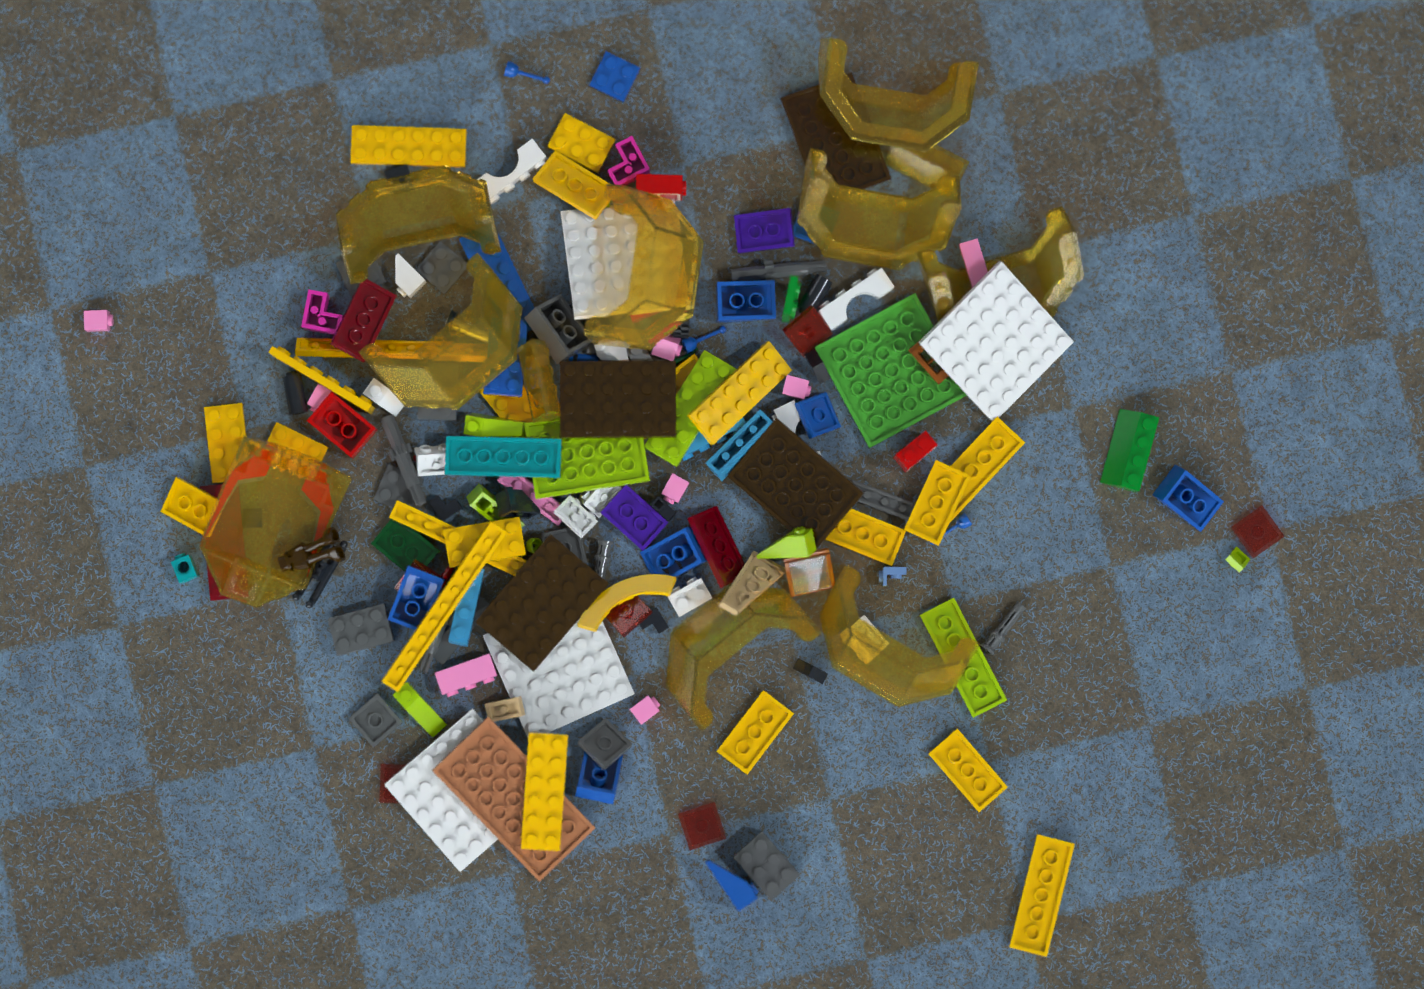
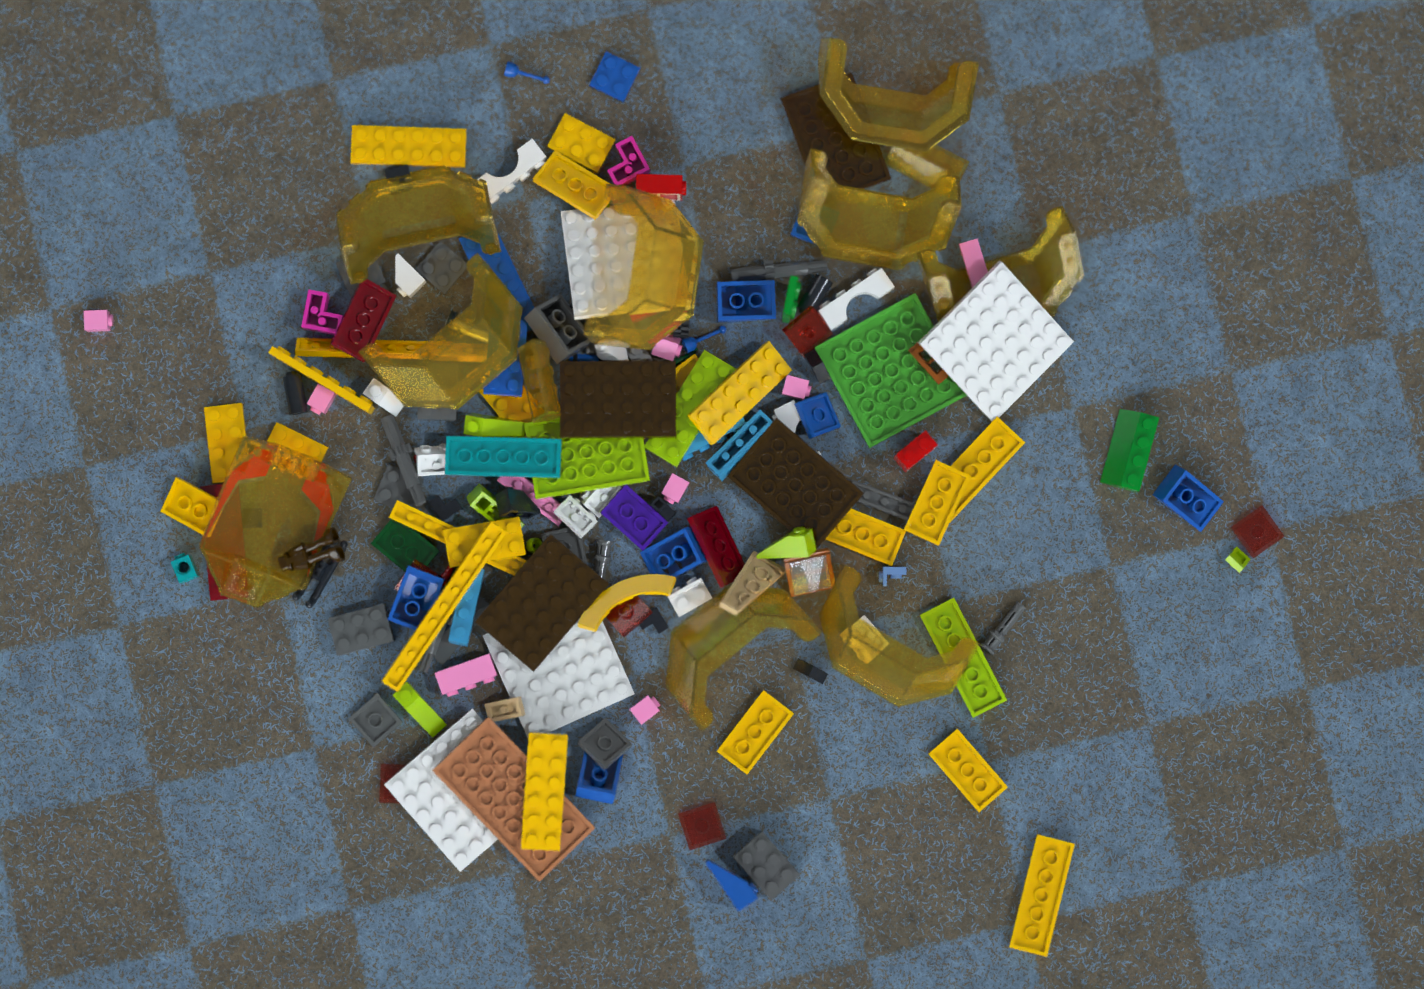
(342, 425): red slope -> none
(764, 230): dark purple plate -> none
(961, 521): blue hinge -> none

